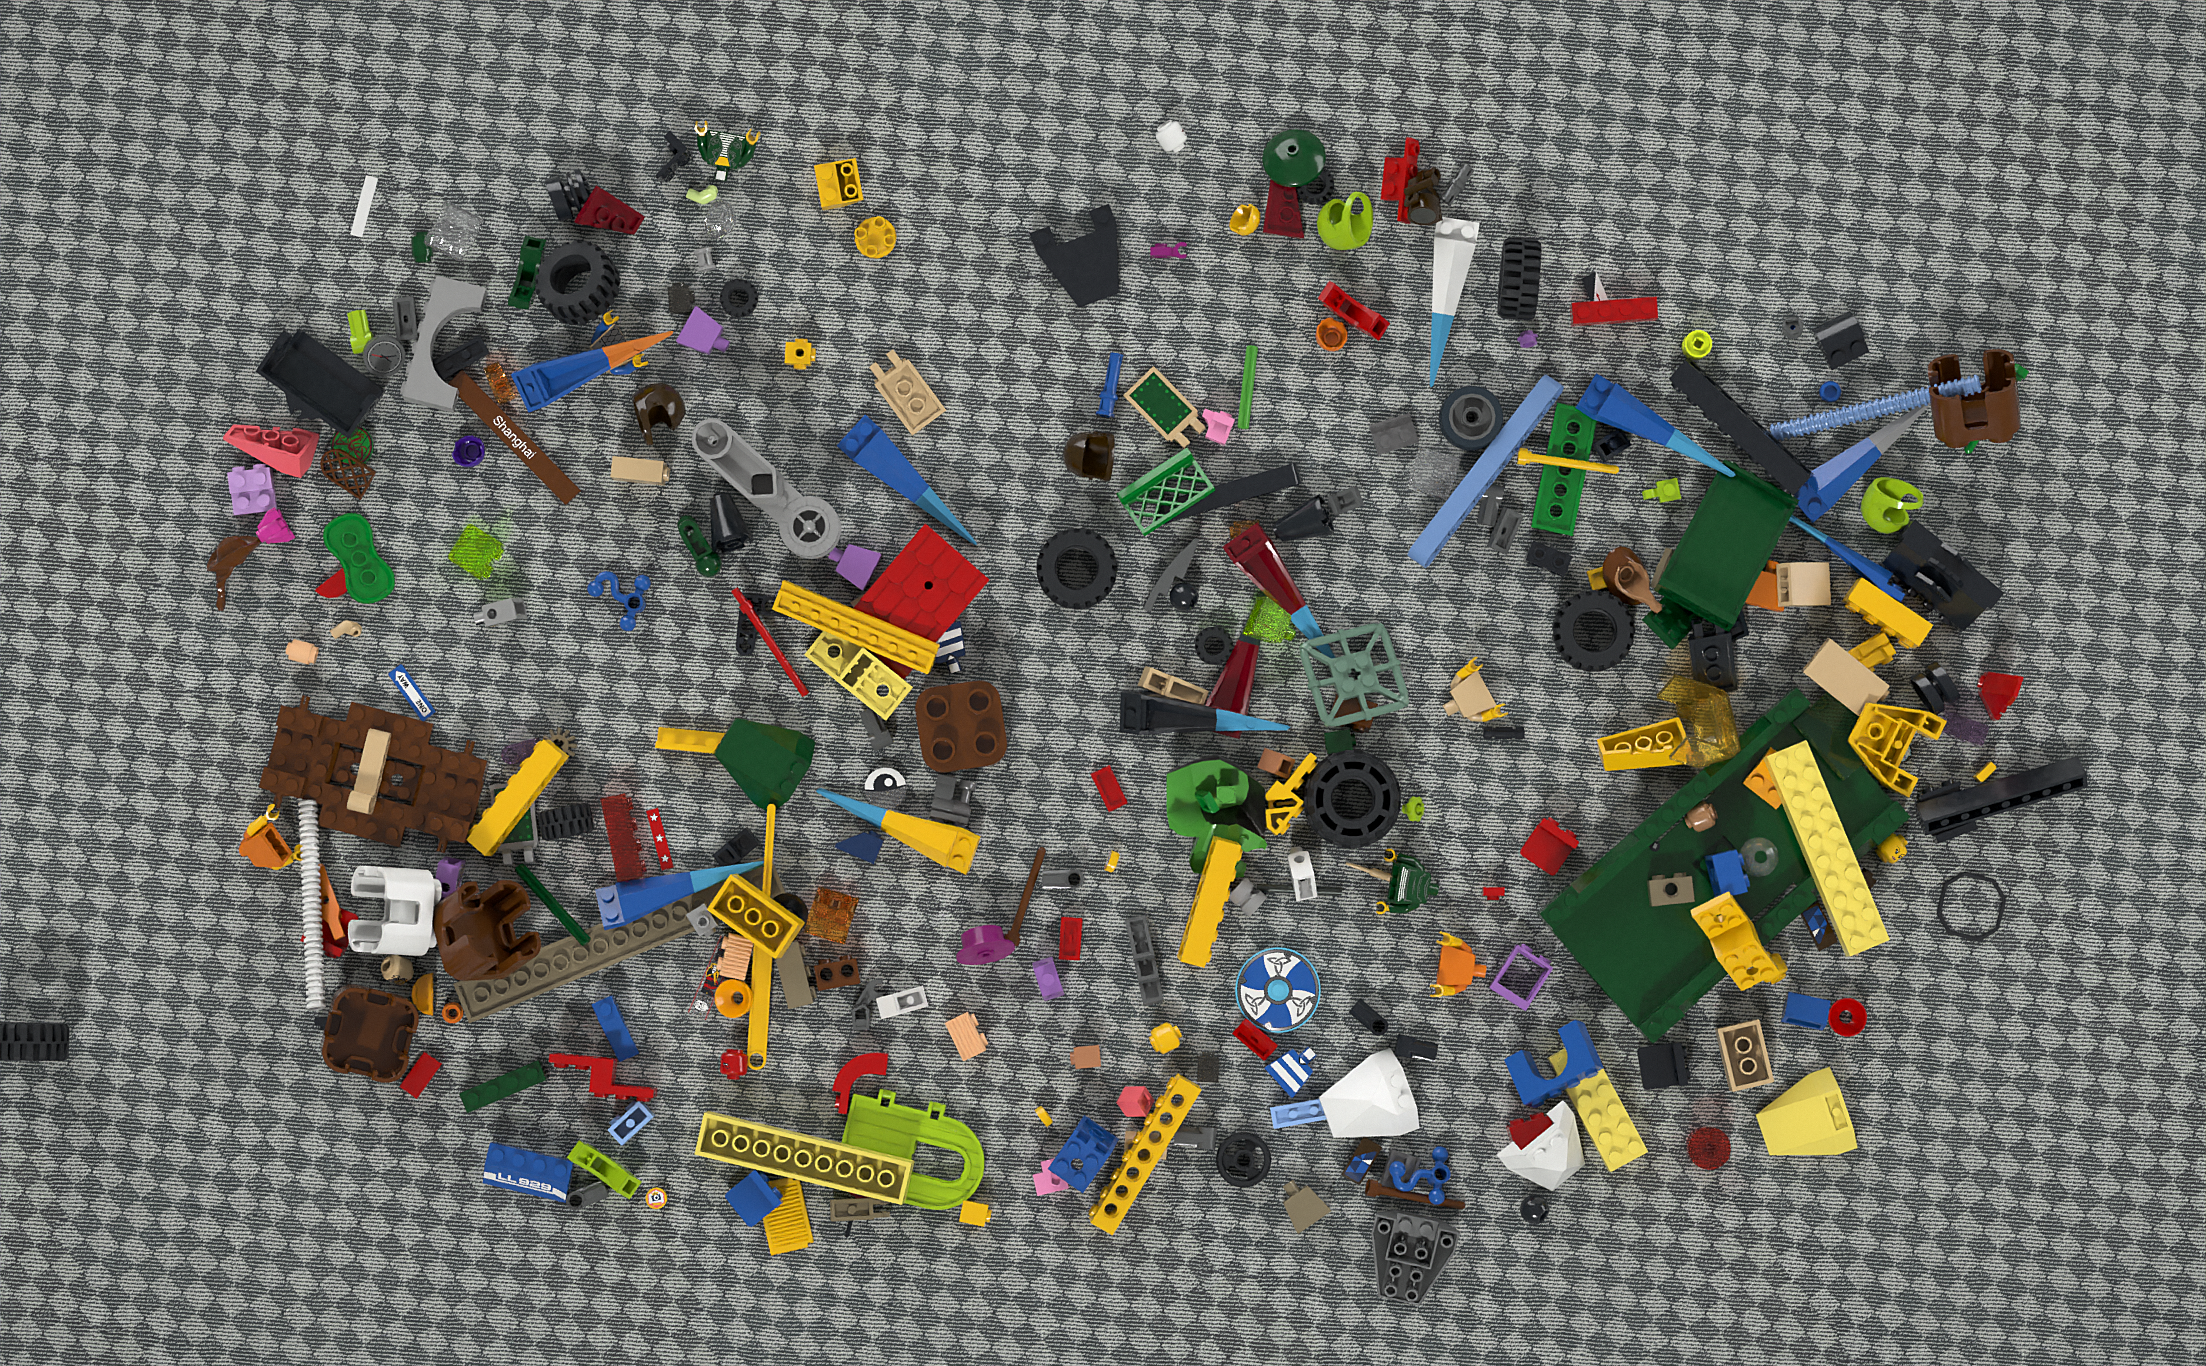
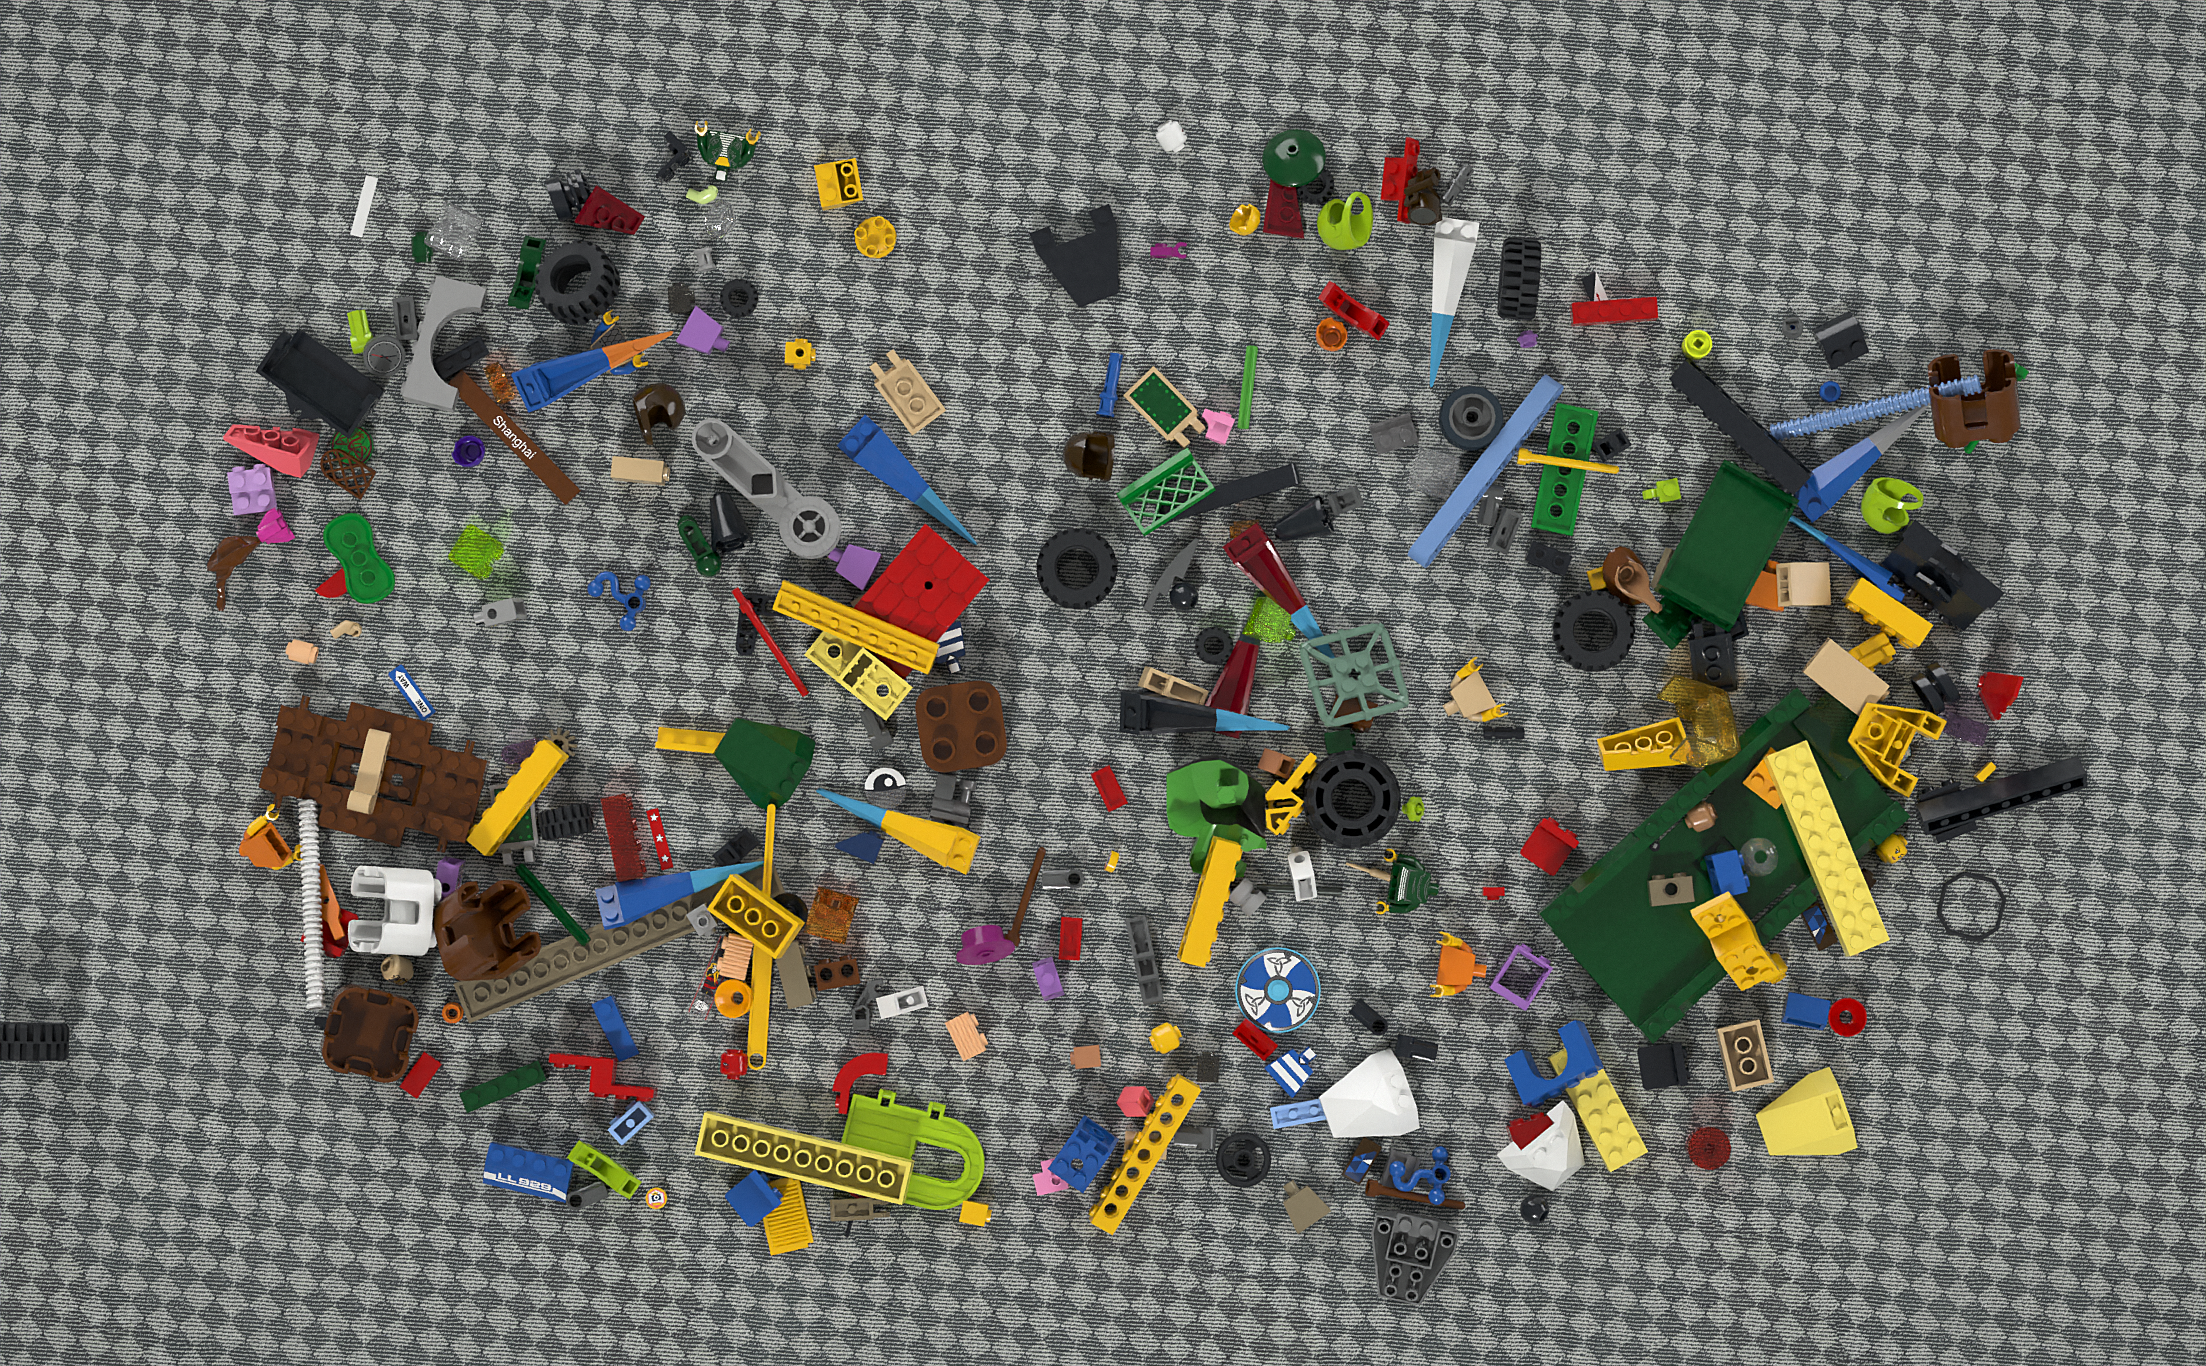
(423, 994): light orange plate -> none
(1044, 1116): yellow tile -> none
(1206, 801): green tile -> none
(1620, 409): blue plate -> none

